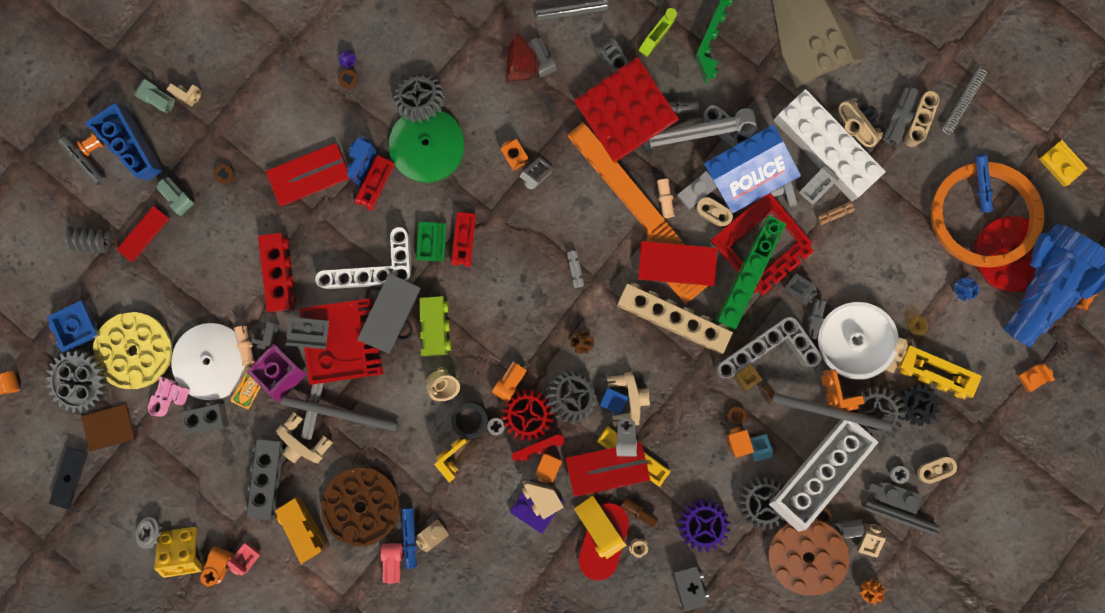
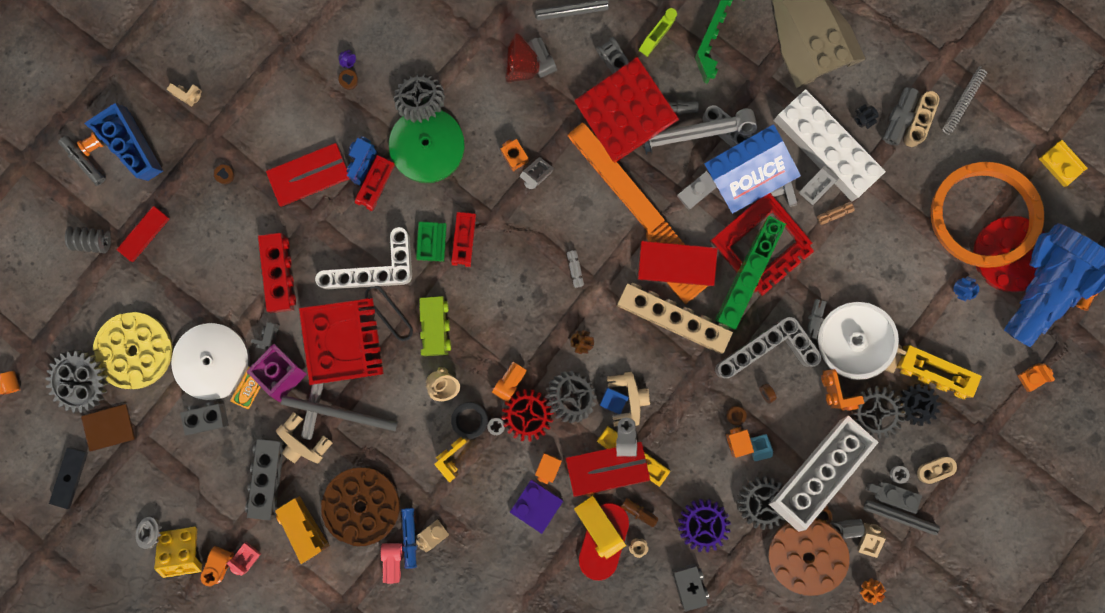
(73, 326): blue plate -> none
(150, 94): sand green piece -> none
(164, 392): bright pink piece -> none
(177, 199): sand green piece -> none
(244, 345): light nougat pin -> none
(307, 333): dark grey plate -> none
(389, 313): dark grey piece -> none
(538, 447): red plate -> none
(543, 497): tan slope -> none
(665, 198): light nougat pin -> none
(714, 211): tan plate -> none
(747, 378): pearl gold panel -> none
(801, 289): dark grey bracket -> none
(831, 411): dark grey piece -> none
(866, 133): tan connector -> none
(900, 349): tan tile -> none
(923, 325): clear yellow plate -> none
(985, 191): blue pin -> none

